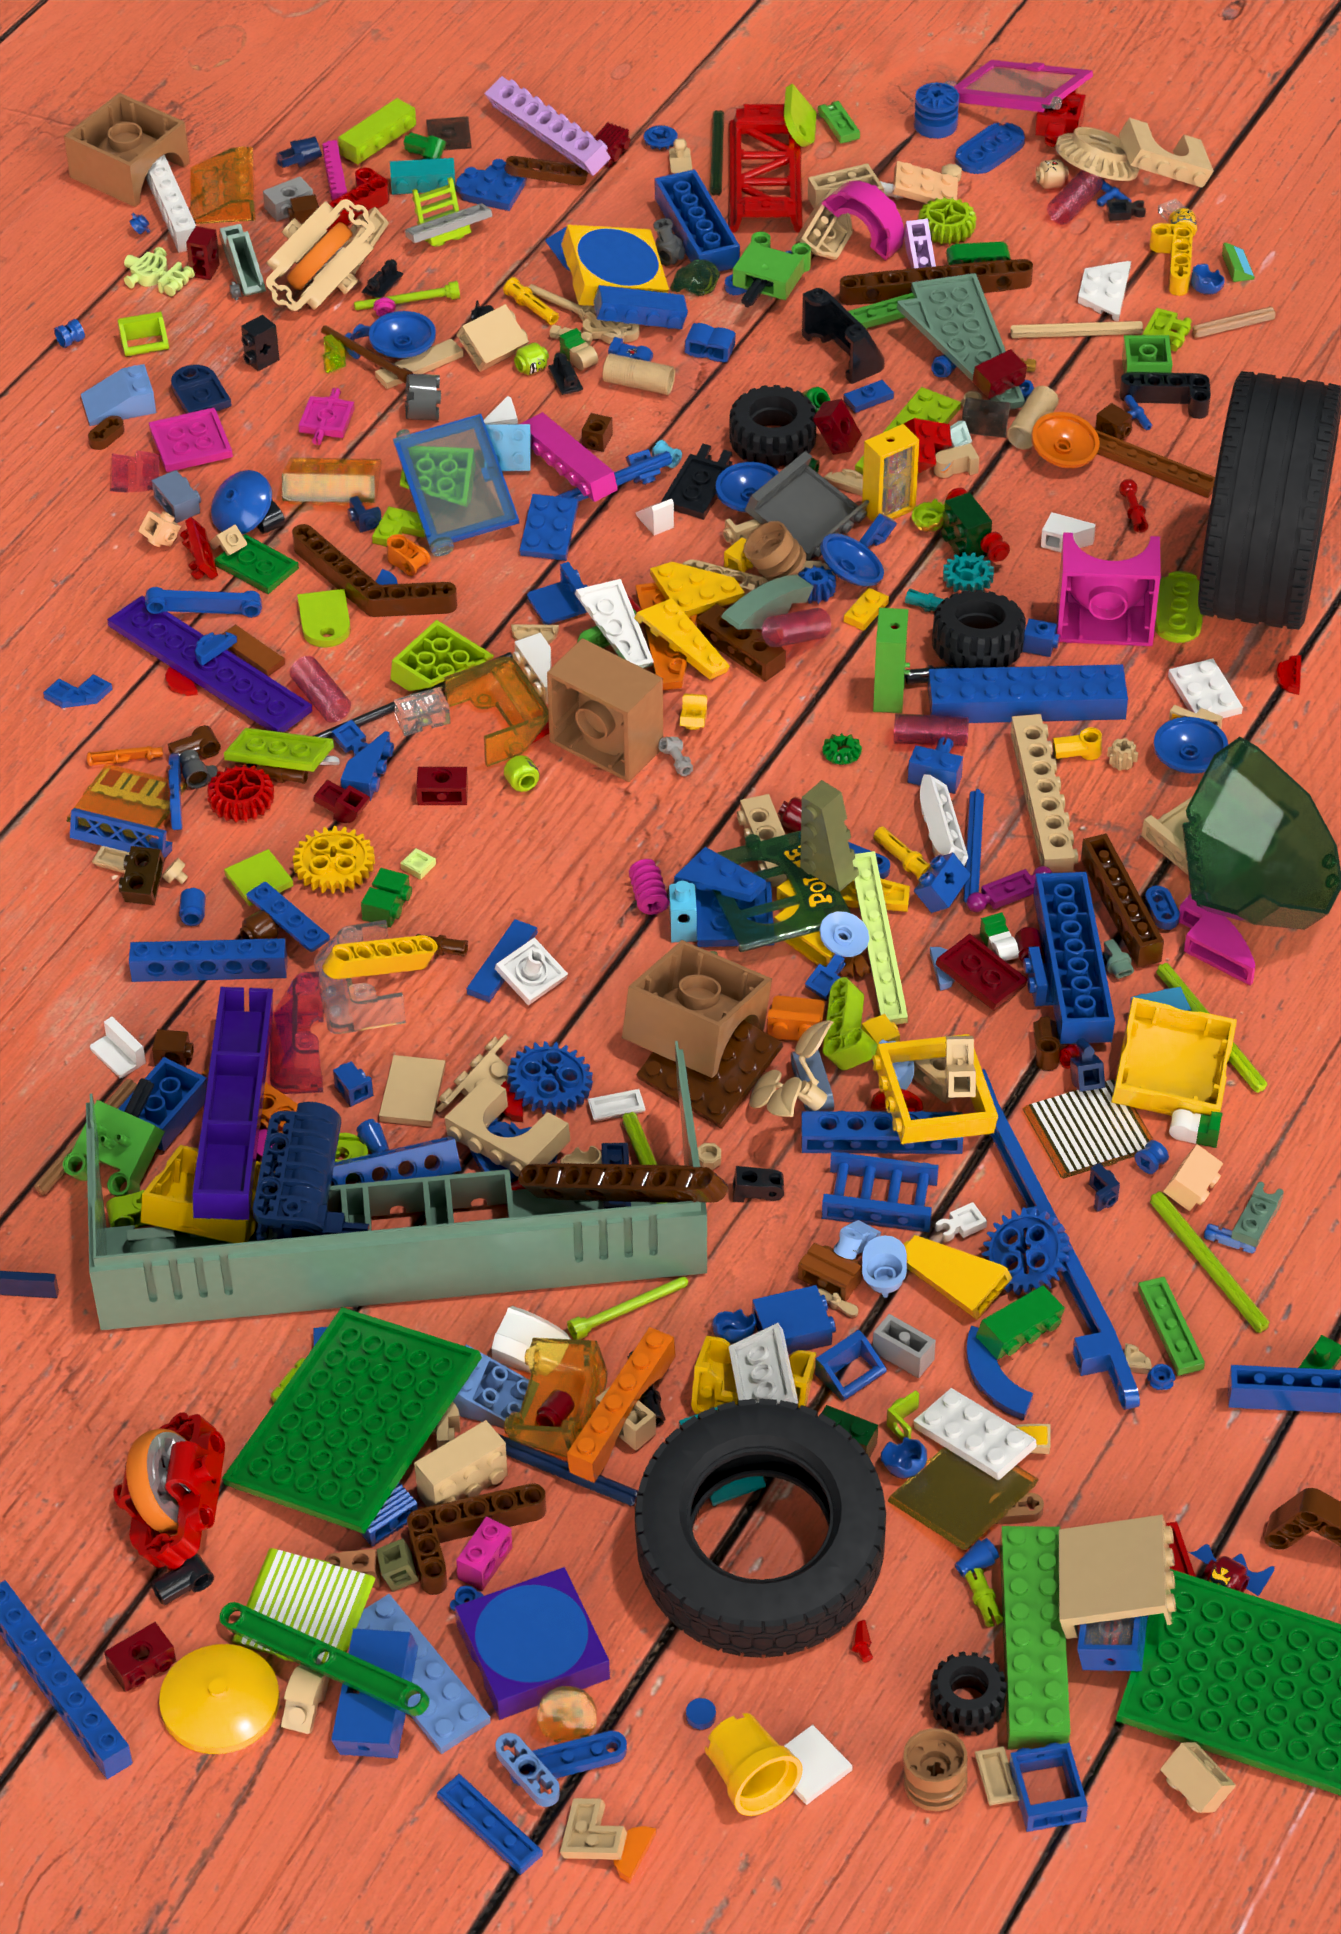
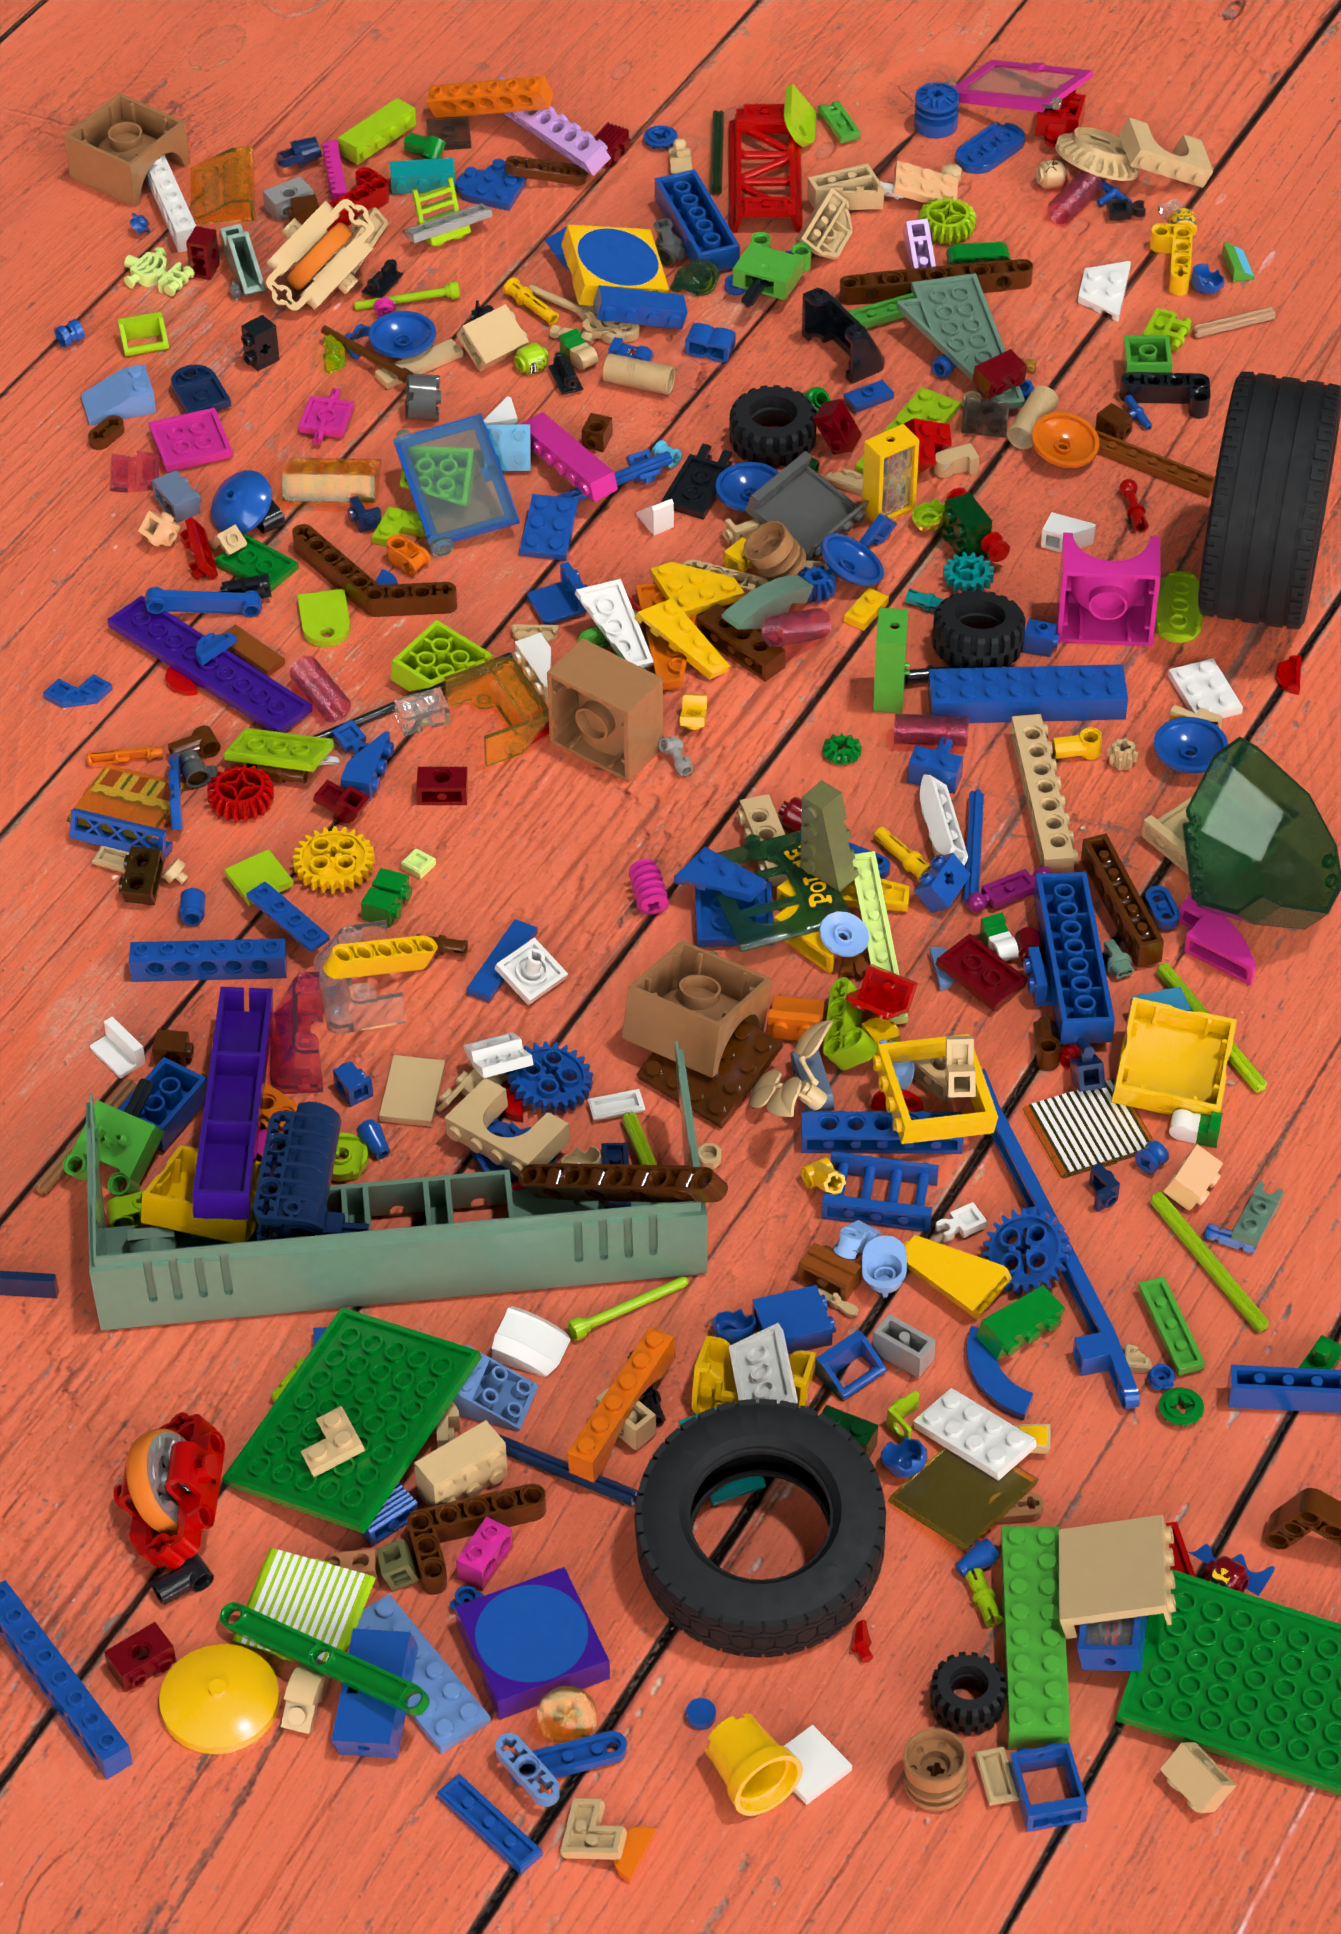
(256, 583): none -> black hinge
(259, 926): reddish brown head -> none
(338, 1446): none -> tan plate
(443, 1148): blue brick -> none
(489, 97): none -> orange brick
(498, 1055): none -> white slope
(521, 773): lime head -> none
(555, 1409): dark red brick -> none
(562, 1366): clear yellow windscreen -> none
(683, 901): medium azure torso -> none
(757, 1184): black leg -> none
(823, 1175): none -> yellow piece
(824, 977): blue plate -> none
(874, 210): dark pink brick -> none
(883, 993): none -> red bracket
(959, 434): light aqua tile -> none
(1076, 329): tan axle -> none
(1188, 1399): none -> green gear

